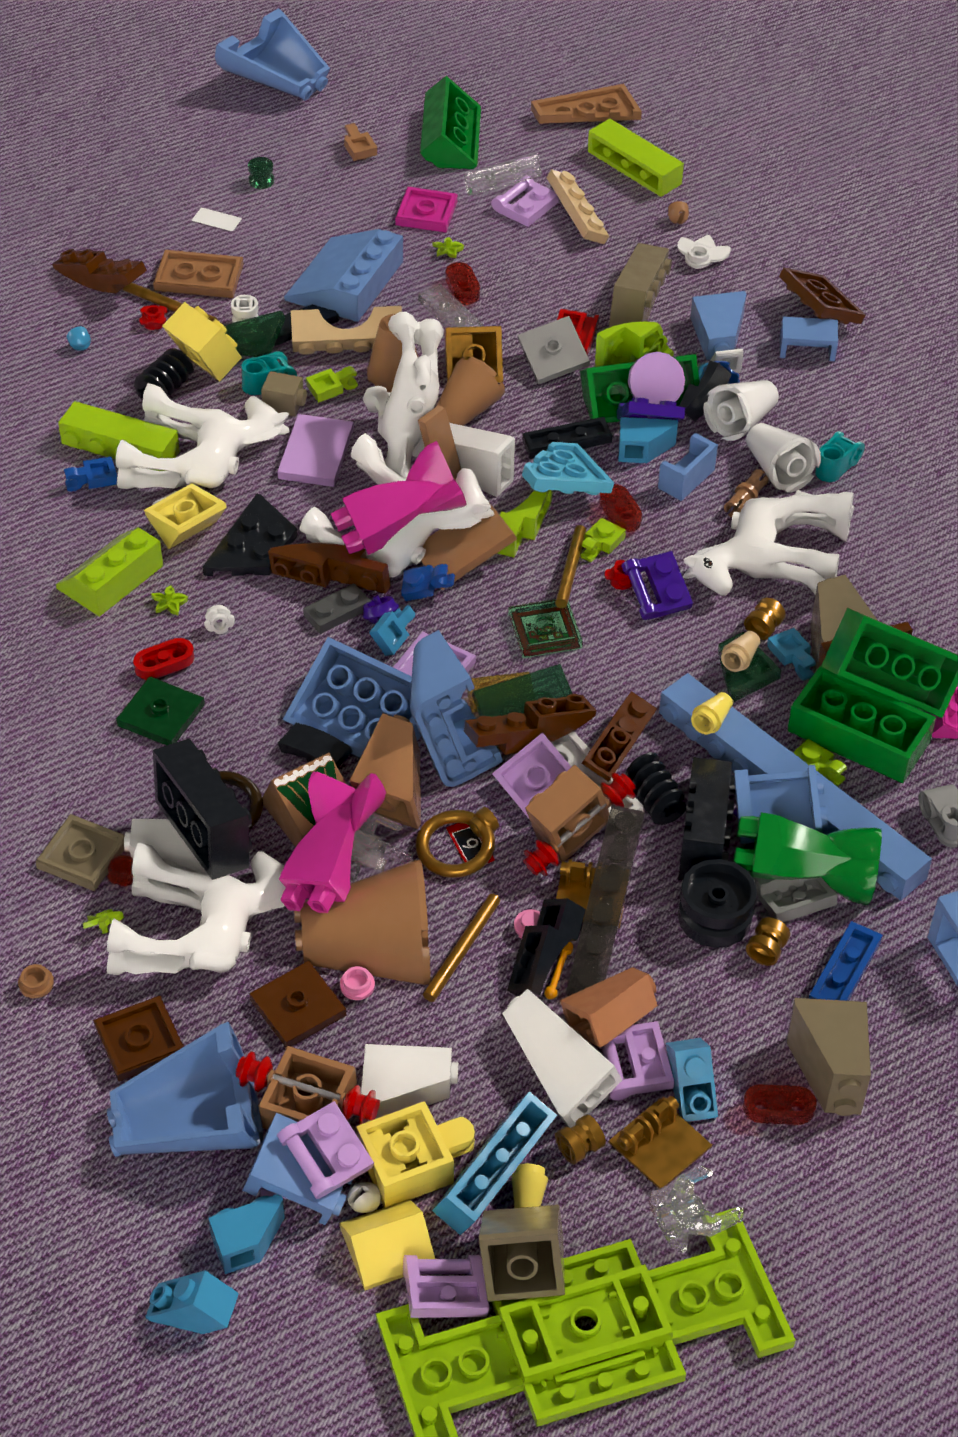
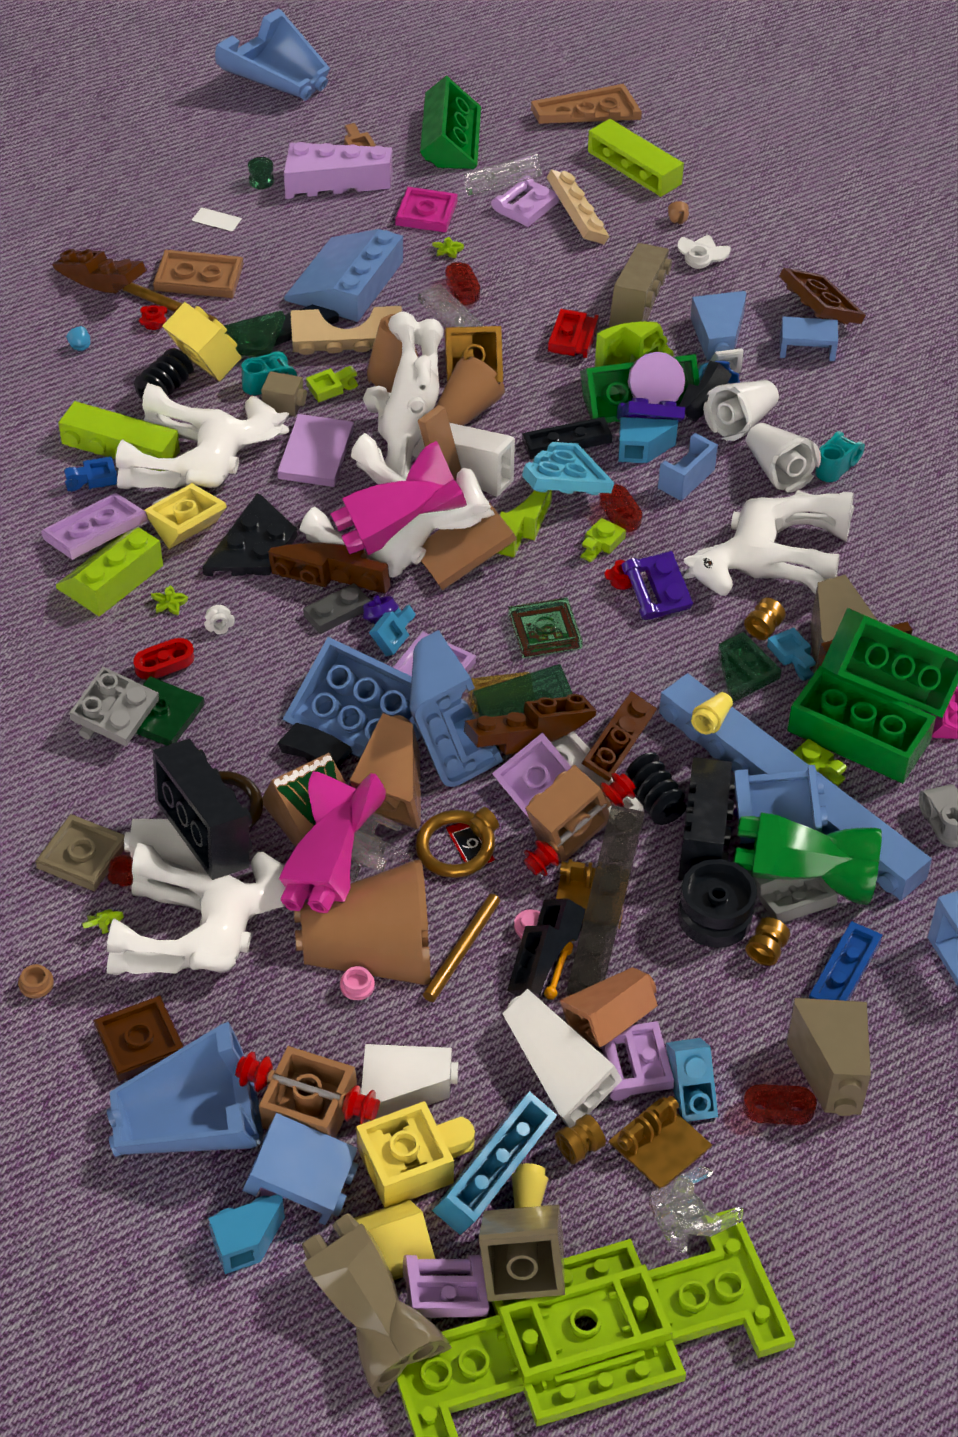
(94, 525): none -> lavender tile
(113, 707): none -> light grey plate
(193, 1303): dark azure slope -> none
(244, 308): white wheel -> none
(297, 1004): reddish brown plate -> none
(336, 168): none -> lavender wedge
(336, 1144): lavender plate -> none
(364, 1291): none -> dark tan hips
(367, 1201): white hinge -> none
(422, 581): blue plate -> none
(553, 350): light grey plate -> none
(570, 566): pearl gold bar -> none
(739, 653): tan cone -> none
(746, 491): medium nougat pin -> none

